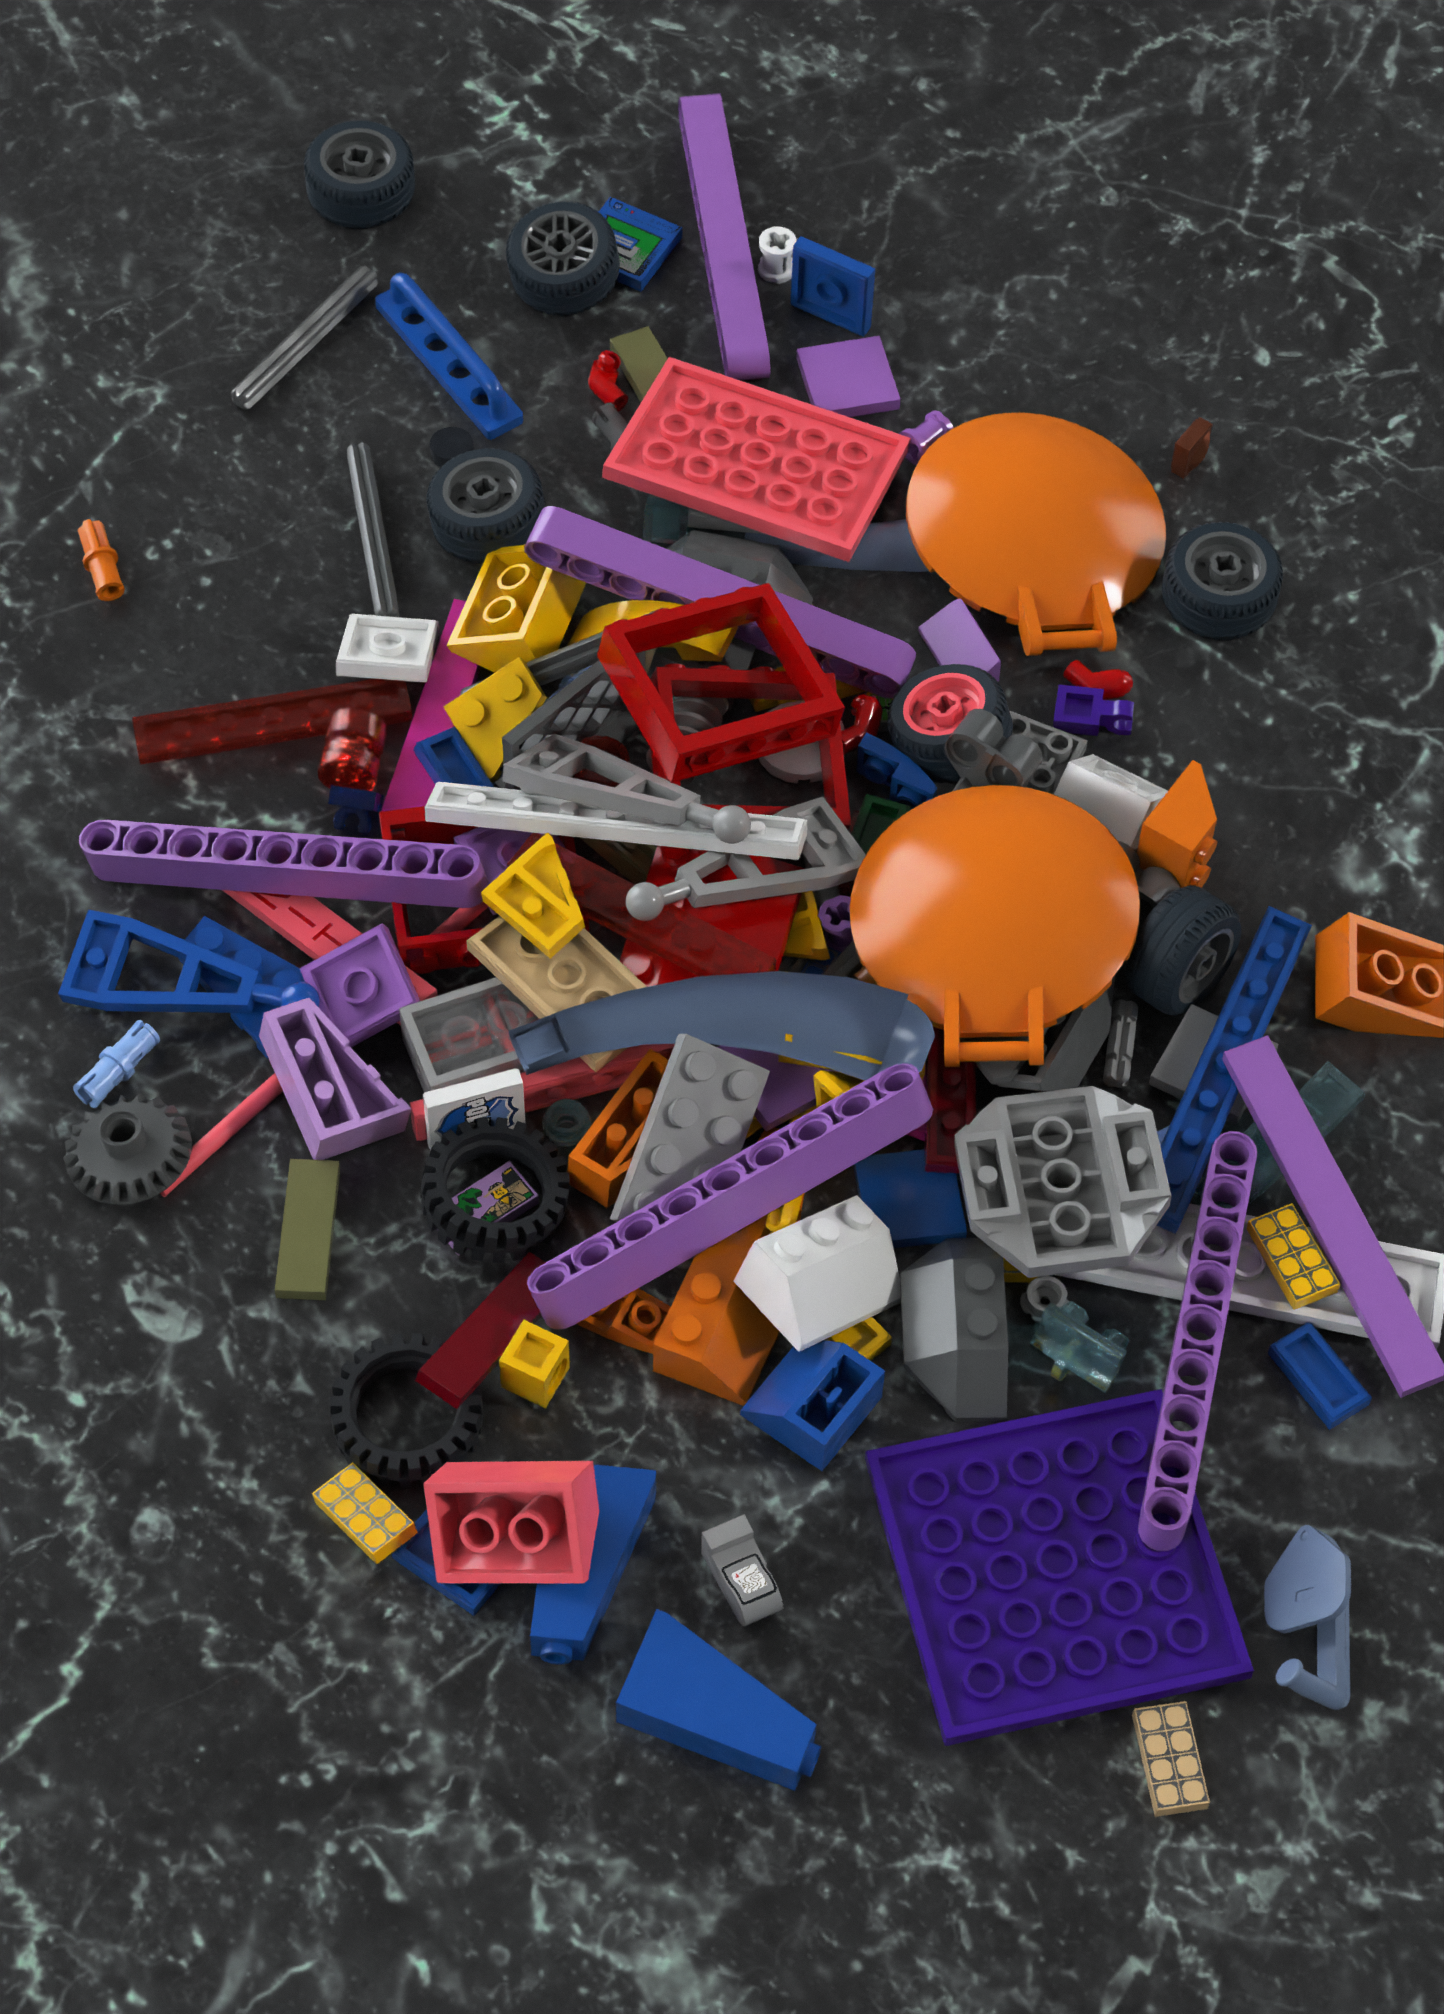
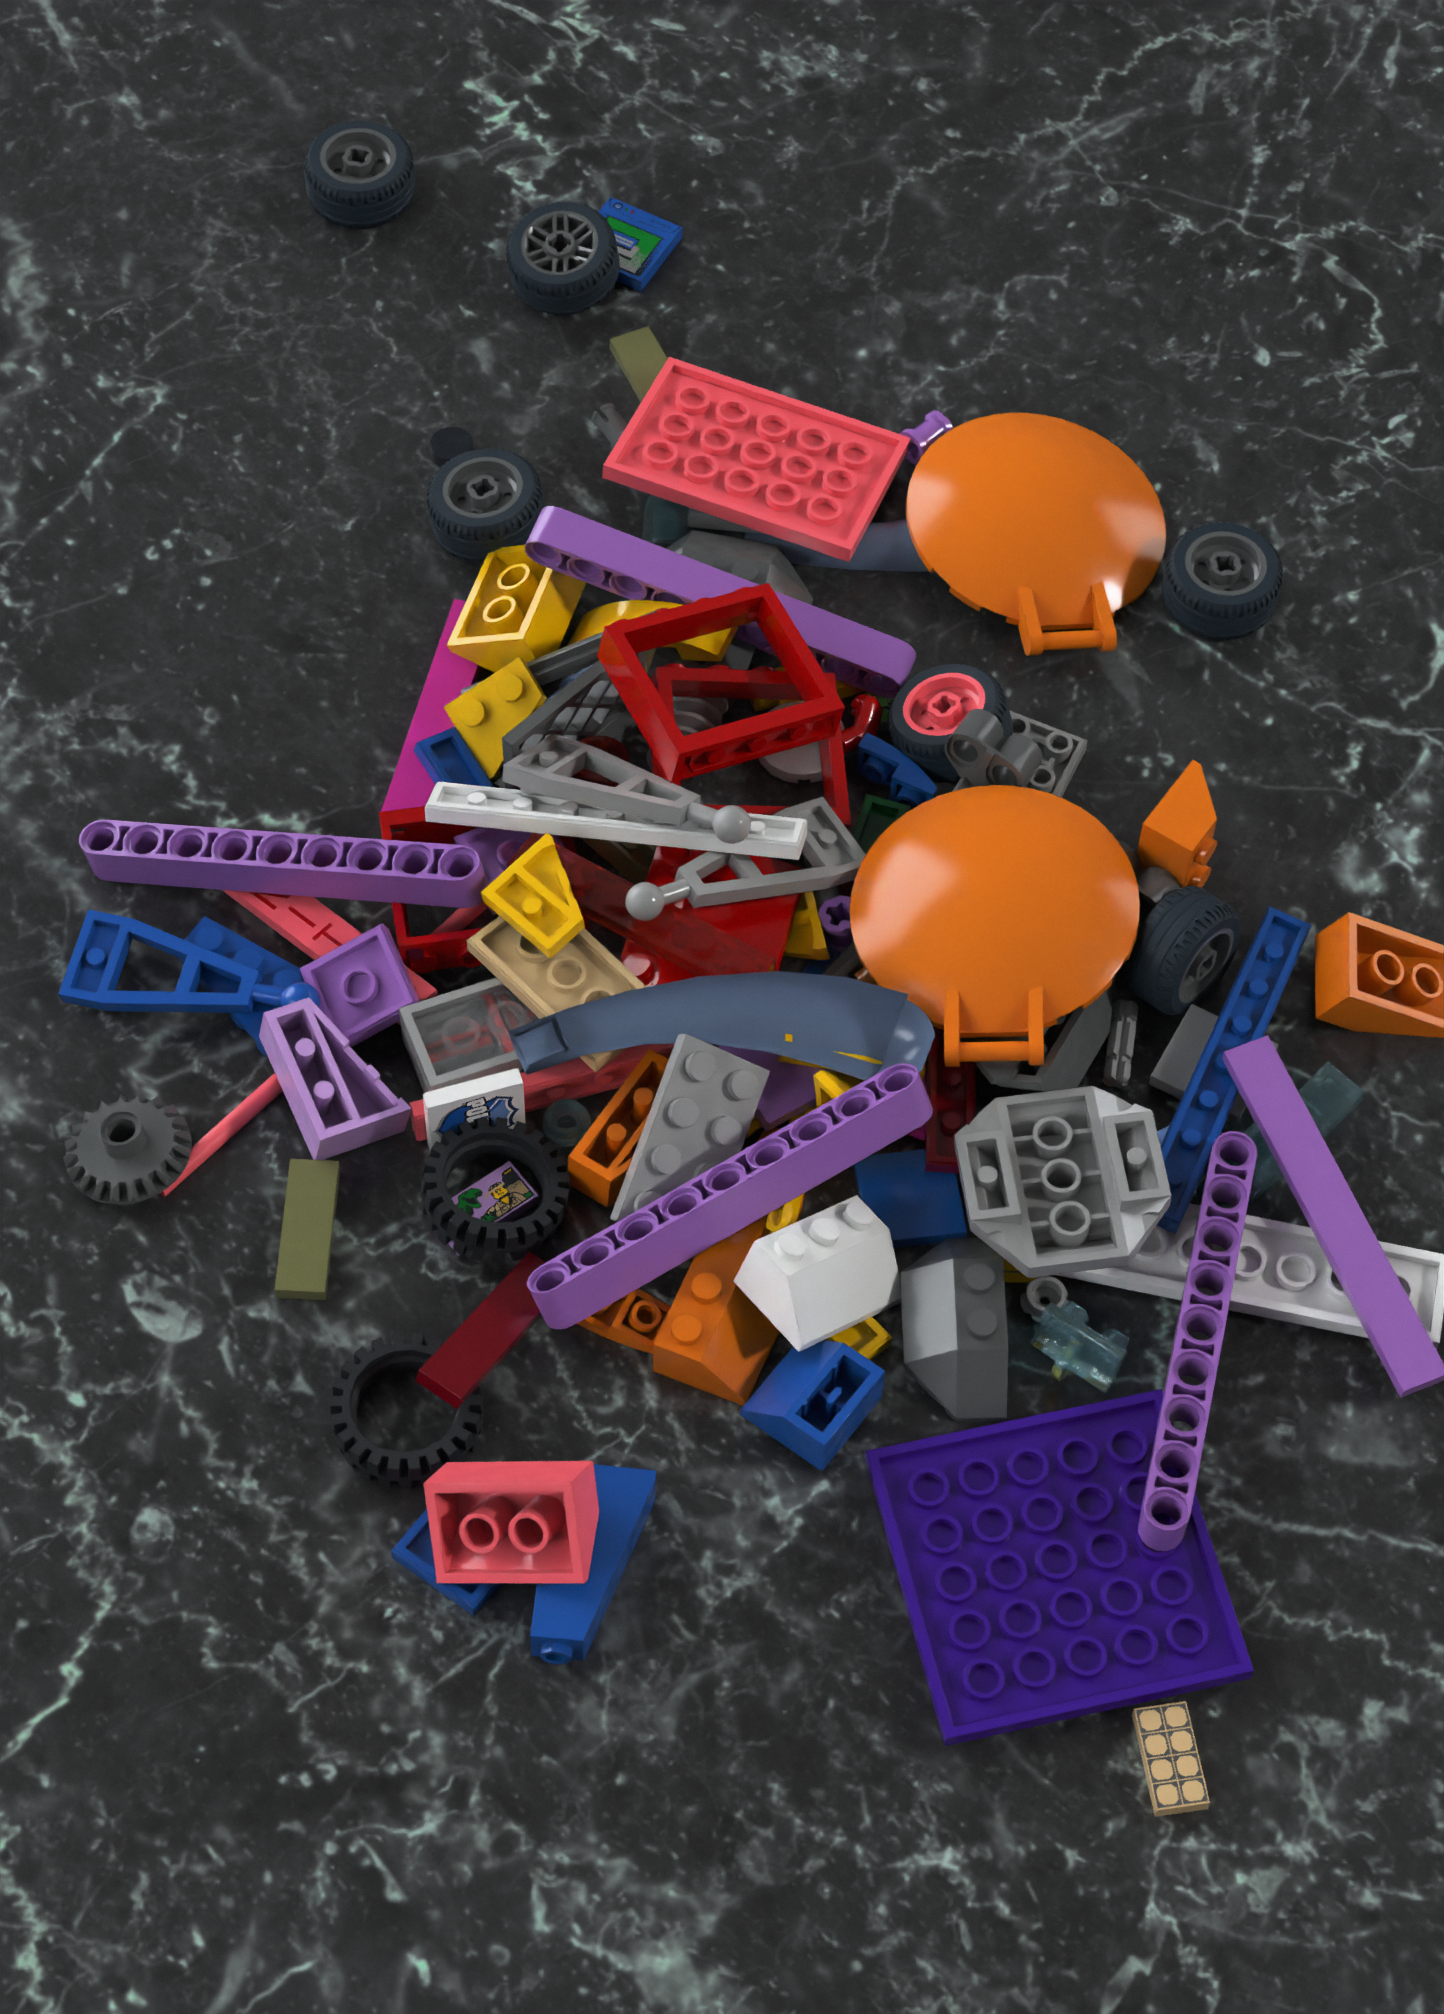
(100, 560): orange axle -> none
(116, 1064): light blue pin -> none
(264, 719): clear red plate -> none
(304, 338): dark grey axle -> none
(352, 749): clear red wheel -> none
(354, 802): clear blue tile -> none
(364, 1513): yellow tile -> none
(372, 530): dark grey axle -> none
(387, 648): white tile -> none
(407, 299): blue piece -> none
(534, 1363): yellow brick -> none
(604, 377): red arm -> none
(713, 1707): blue slope -> none
(724, 238): medium lavender beam -> none
(741, 1570): light grey leg -> none
(773, 257): white bush -> none
(832, 286): blue tile -> none
(849, 377): medium lavender tile -> none
(957, 639): medium lavender slope -> none
(1084, 710): dark purple plate -> none
(1110, 795): white slope -> none
(1114, 681): red arm -> none
(1191, 447): copper tile -> none
(1293, 1256): yellow tile -> none
(1310, 1589): sand blue piece -> none
(1319, 1375): blue tile -> none

